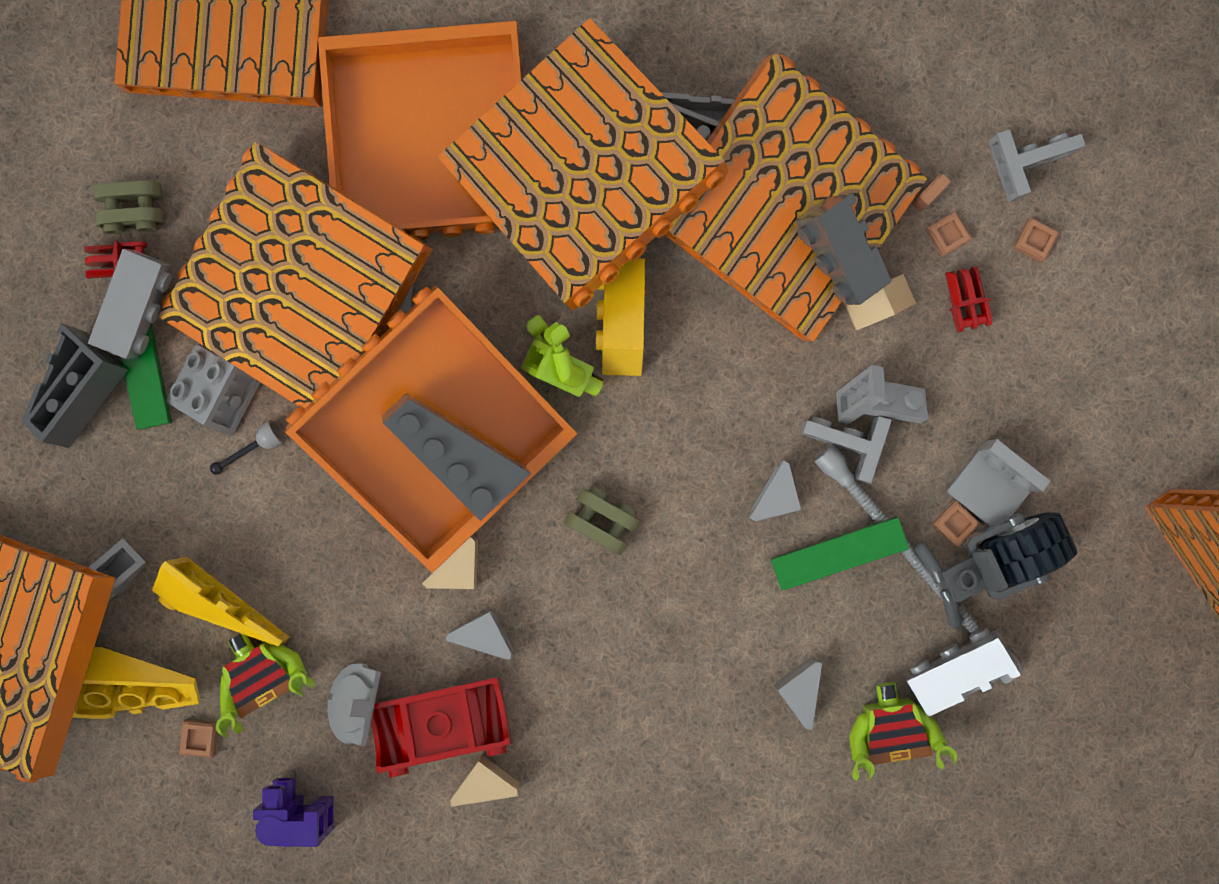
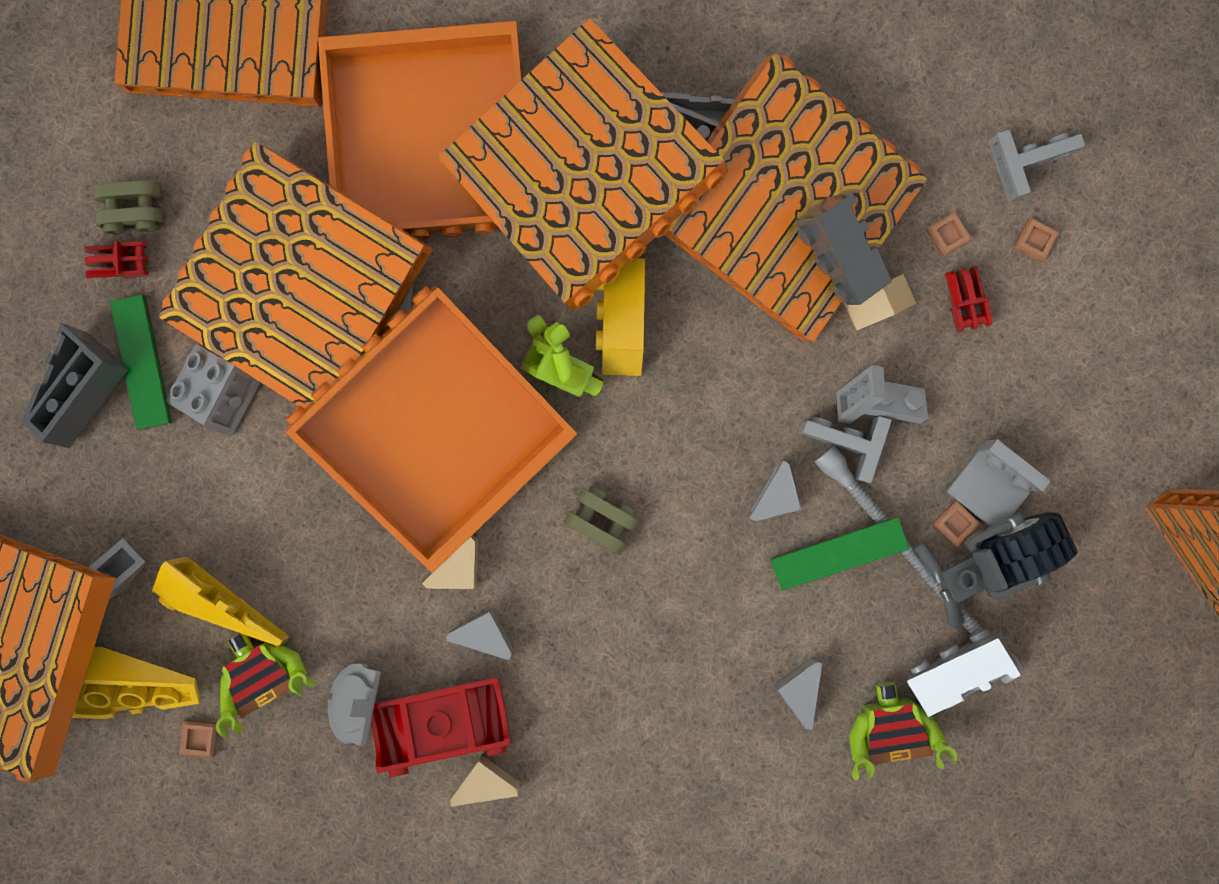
(130, 304): light grey brick -> none
(267, 437): hinge -> none
(288, 821): dark purple hips -> none
(460, 460): dark grey wedge -> none
(931, 192): nougat tile -> none

